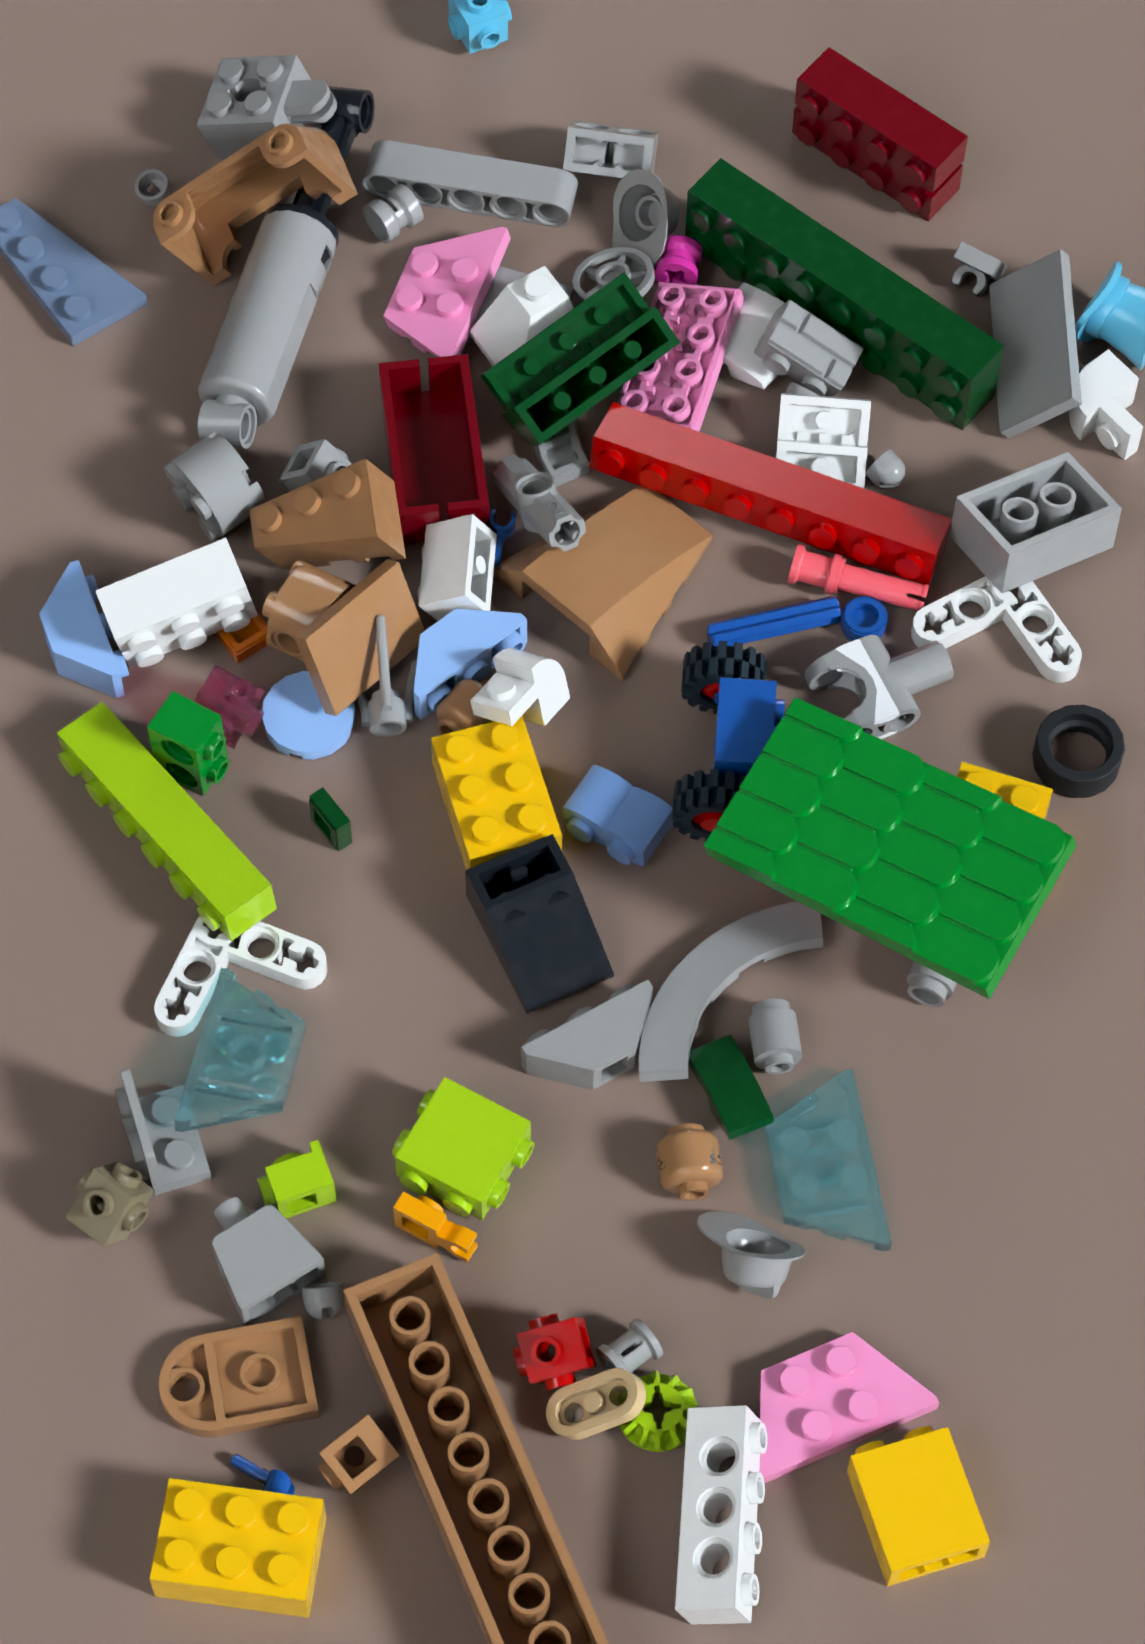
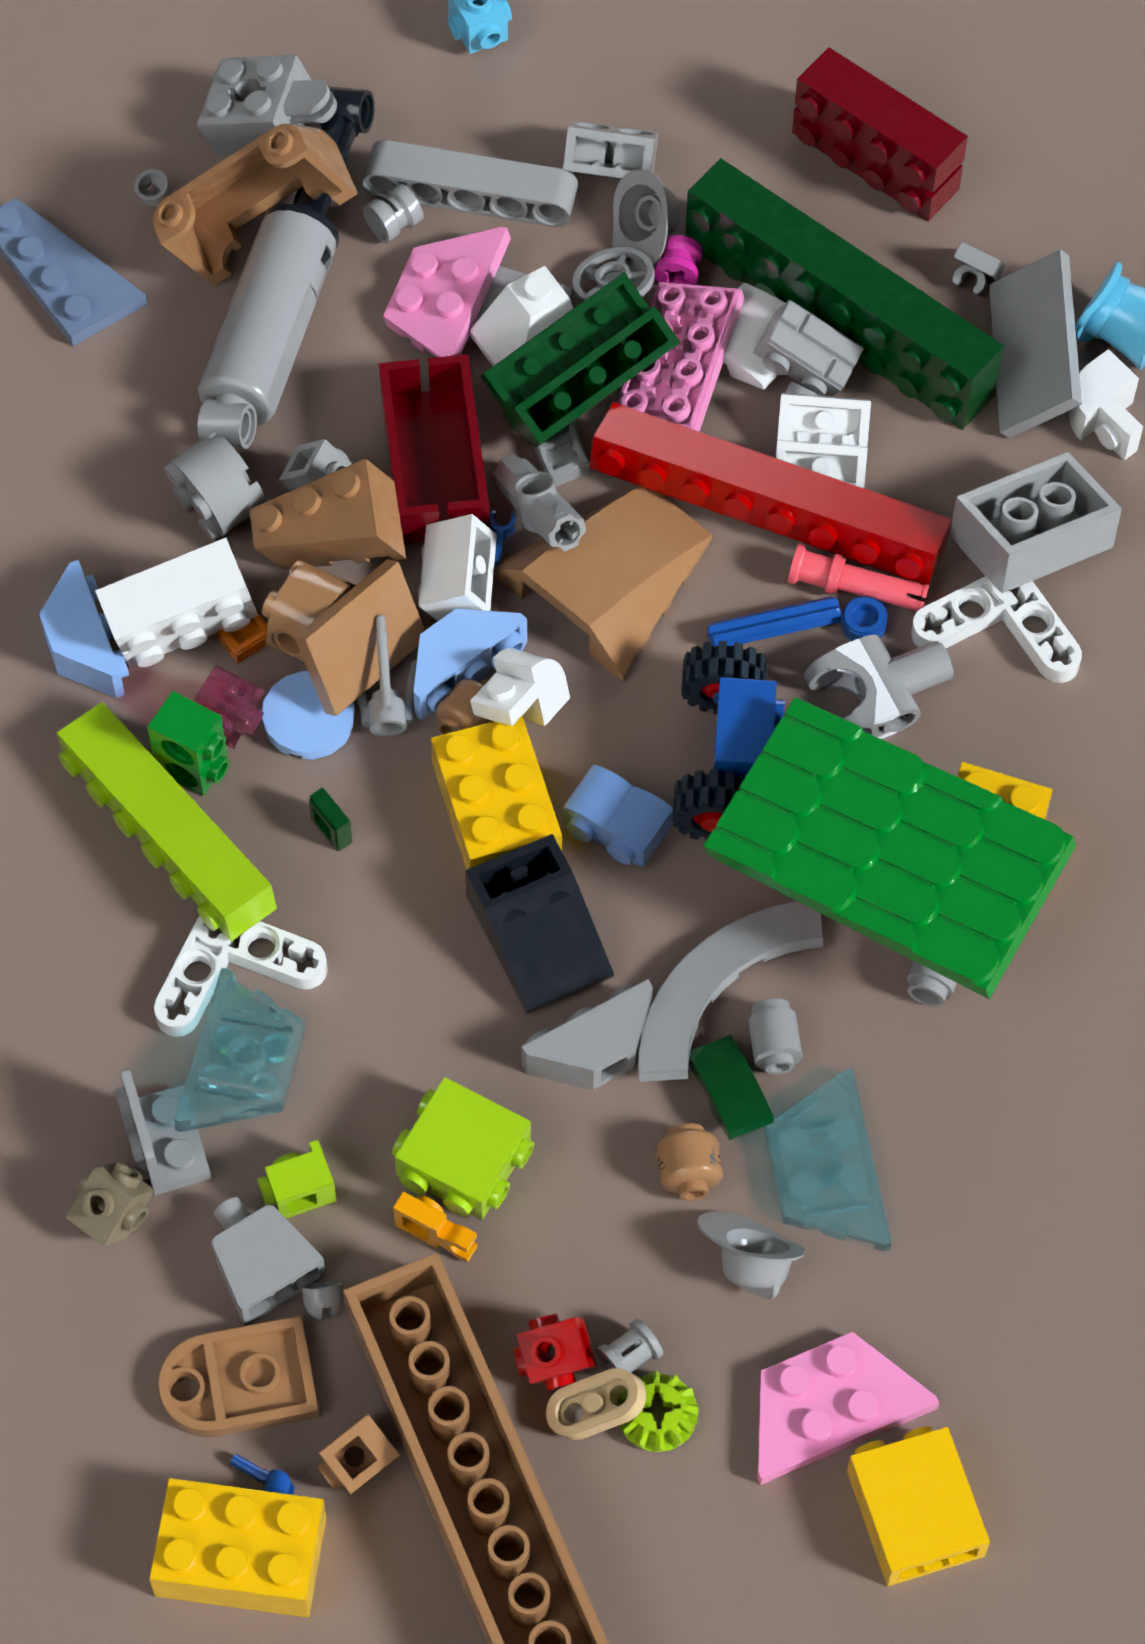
(710, 1439): white brick -> none
(887, 470): light grey hinge -> none
(1087, 721): black tyre -> none

